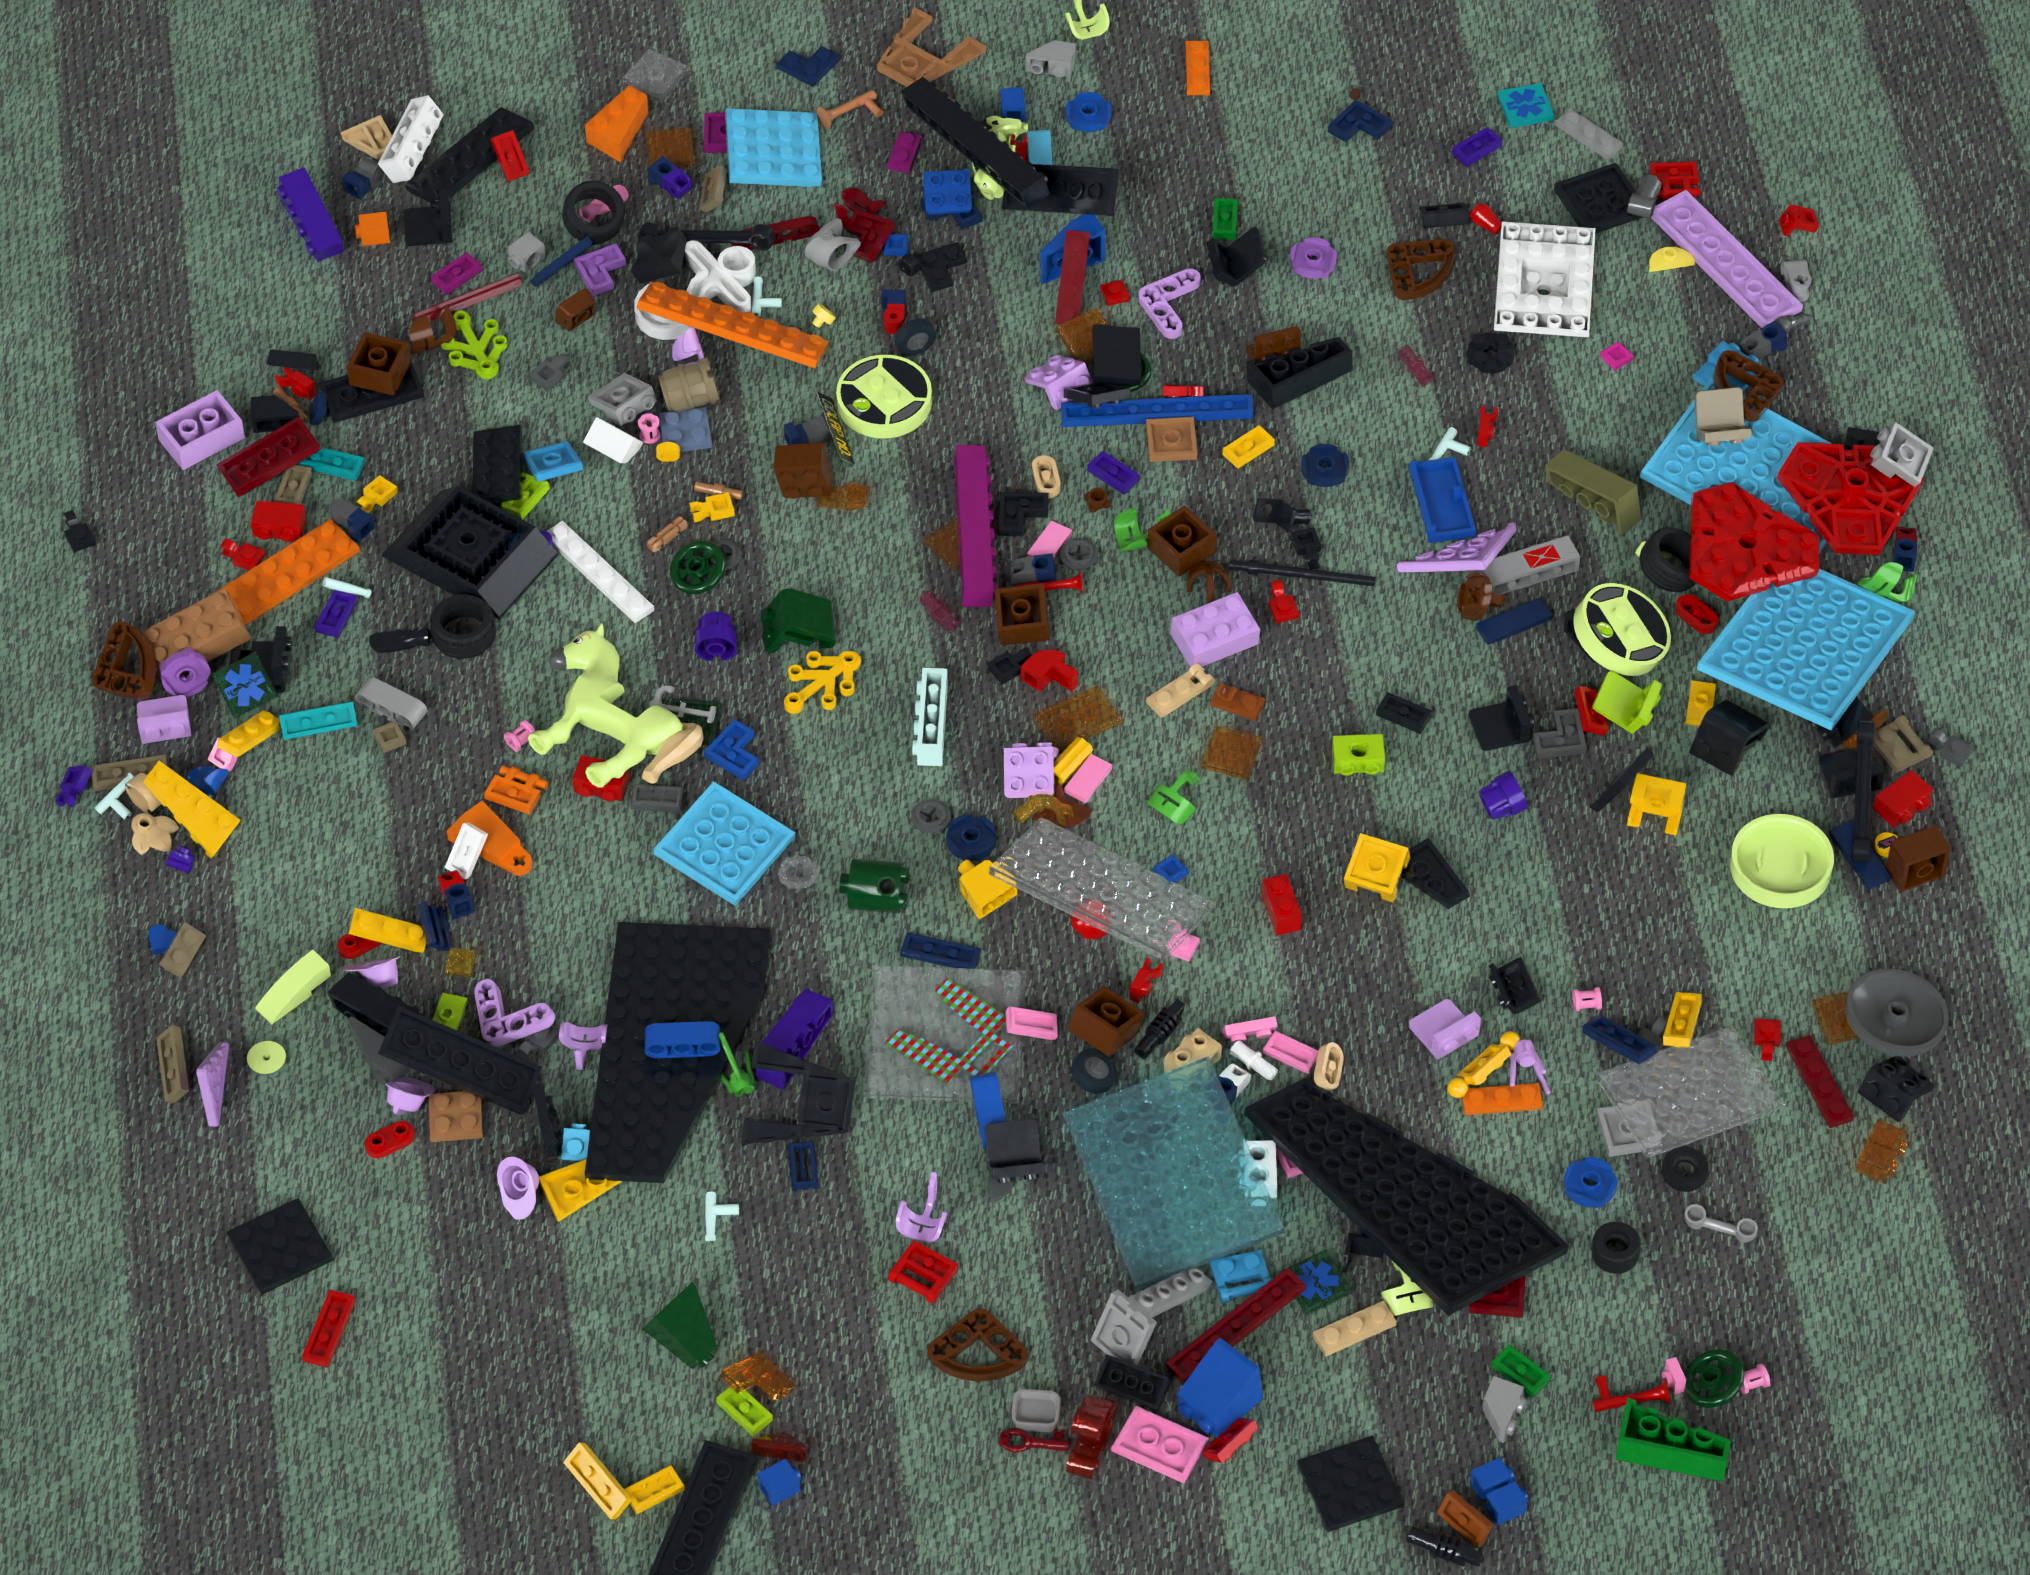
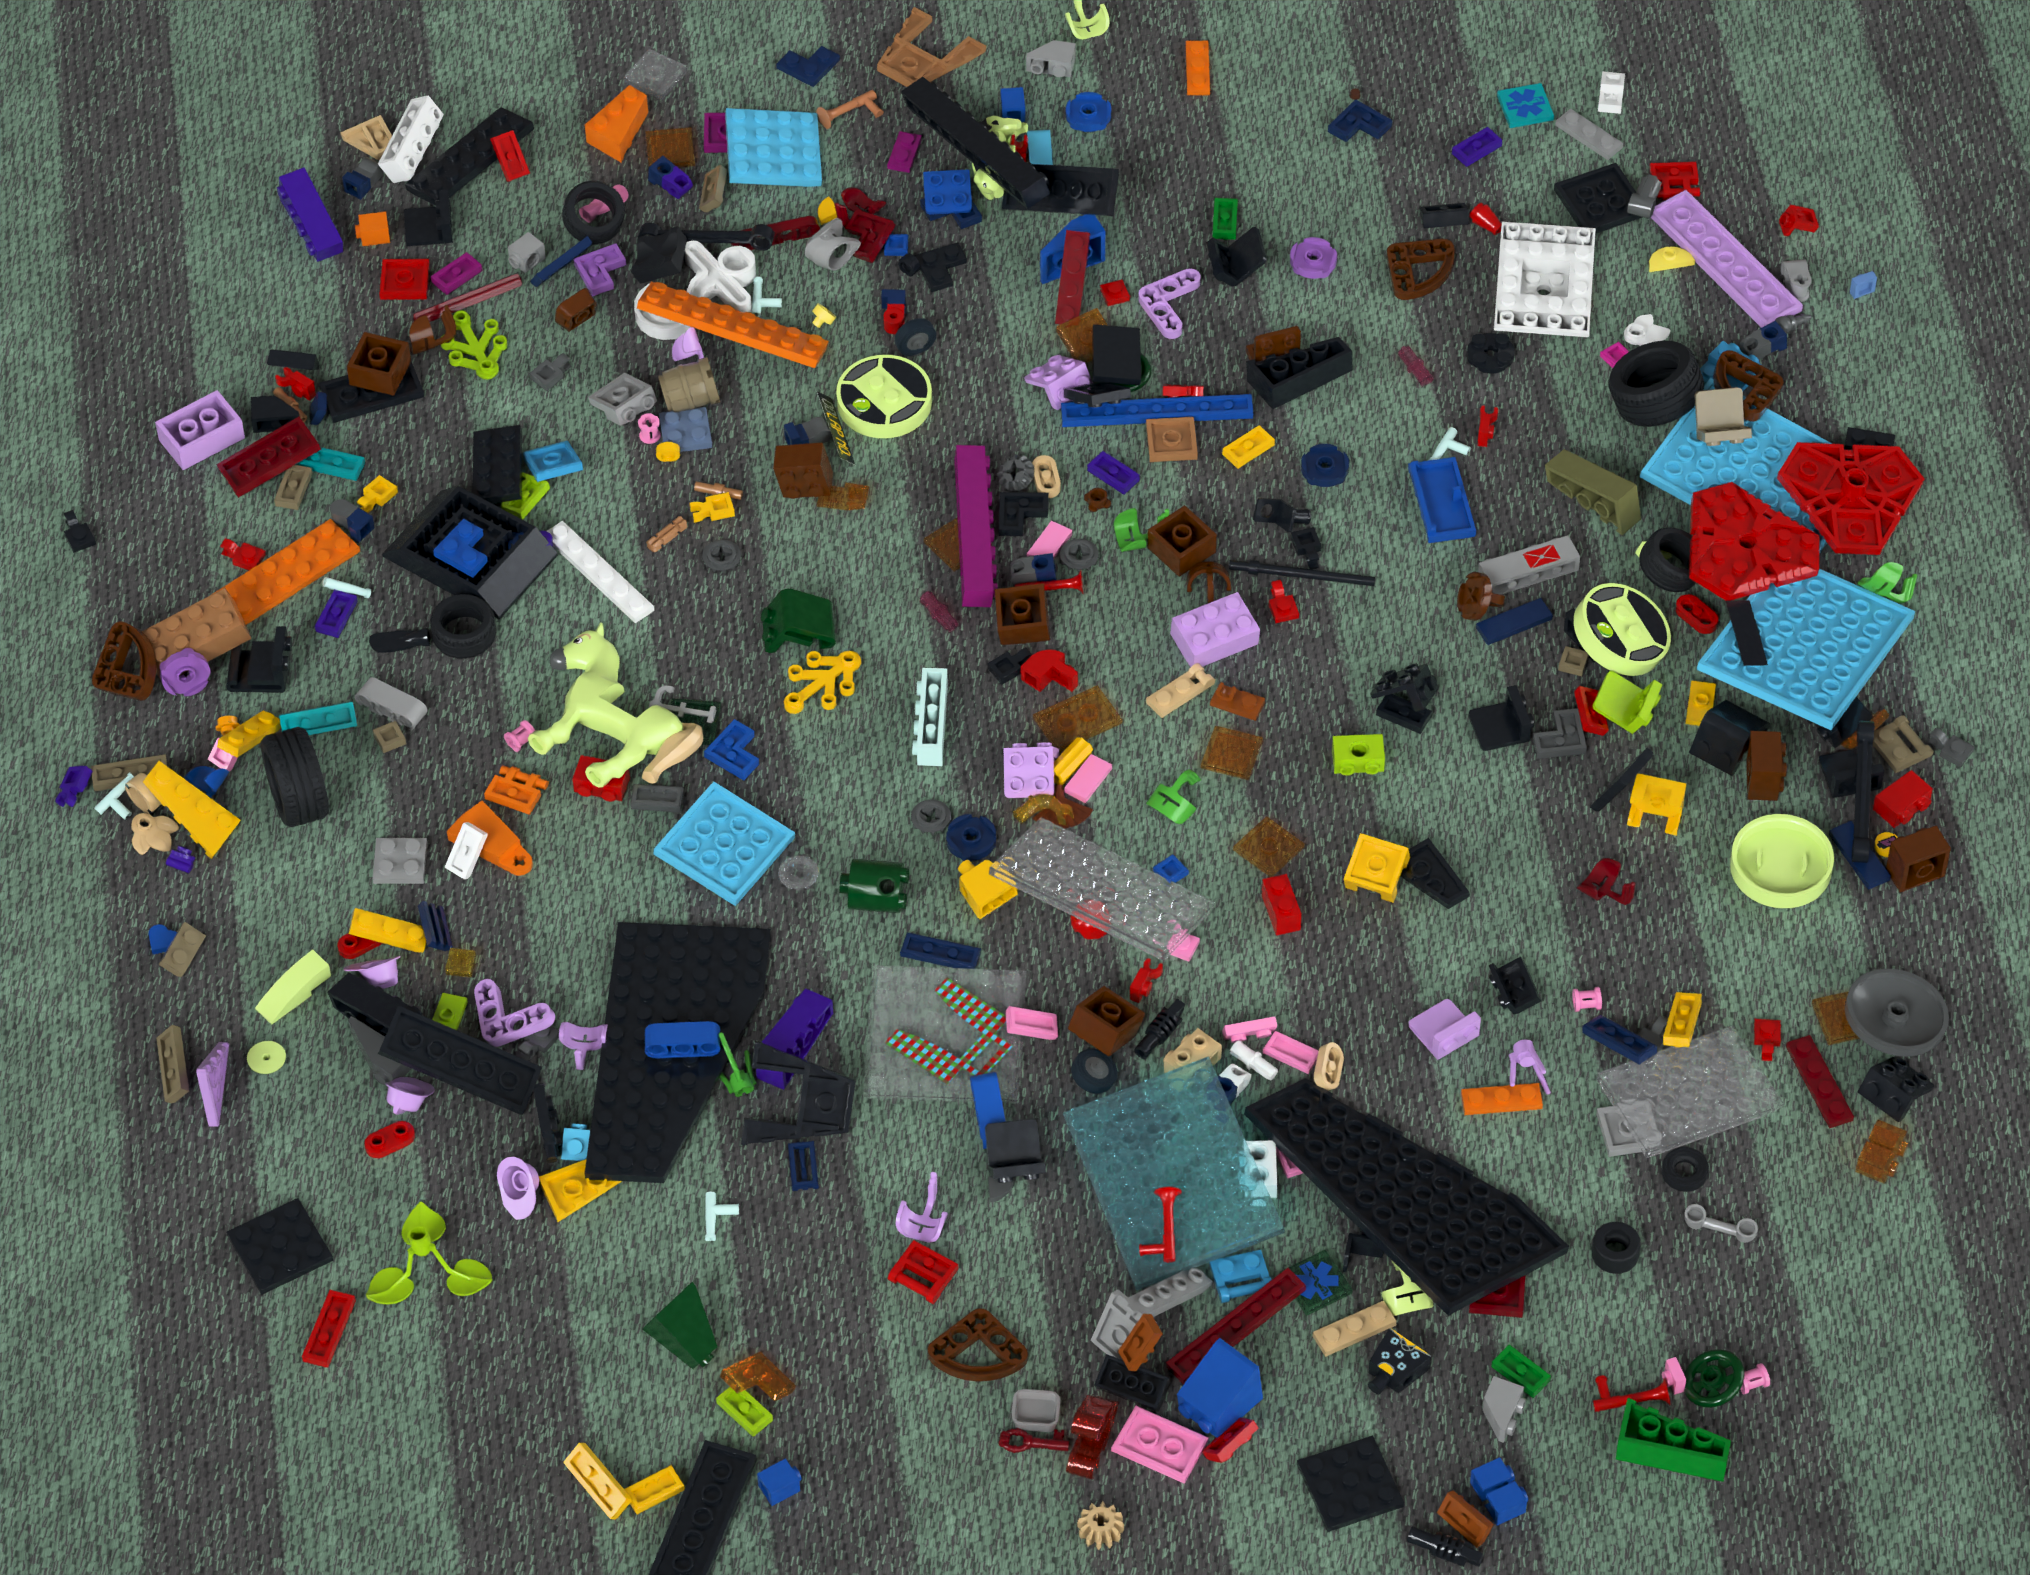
(163, 719): lavender bracket -> none
(226, 724): none -> light orange plate
(245, 685): clear green tile -> none
(278, 520): red brick -> none
(294, 777): none -> black tyre
(399, 861): none -> light grey plate
(404, 279): none -> red plate
(419, 1232): none -> lime plant
(455, 1116): medium nougat plate -> none
(456, 894): dark blue leg -> none
(458, 551): none -> blue plate
(612, 441): white brick -> none
(693, 562): dark green plate -> none
(715, 636): dark purple piece -> none
(780, 1447): clear red slope -> none
(826, 211): none -> yellow tile
(1022, 478): none -> dark grey gear
(1100, 1534): none -> tan gear
(1140, 1342): none -> dark orange plate
(1166, 1248): none -> red piece
(1268, 847): none -> clear orange tile
(1396, 1363): none -> black torso
(1414, 679): none -> black bracket
(1462, 556): lavender tile -> none
(1483, 1065): yellow plate -> none
(1503, 797): dark purple piece -> none
(1573, 661): none -> dark tan plate
(1586, 1195): blue plate -> none
(1607, 869): none -> dark red helmet
(1611, 92): none -> white slope
(1645, 331): none -> white plate
(1653, 363): none -> black tyre
(1746, 633): none -> black sticker
(1765, 765): none -> reddish brown brick
(1863, 284): none -> medium blue plate
(1901, 454): light grey plate -> none
(1905, 548): dark blue leg -> none

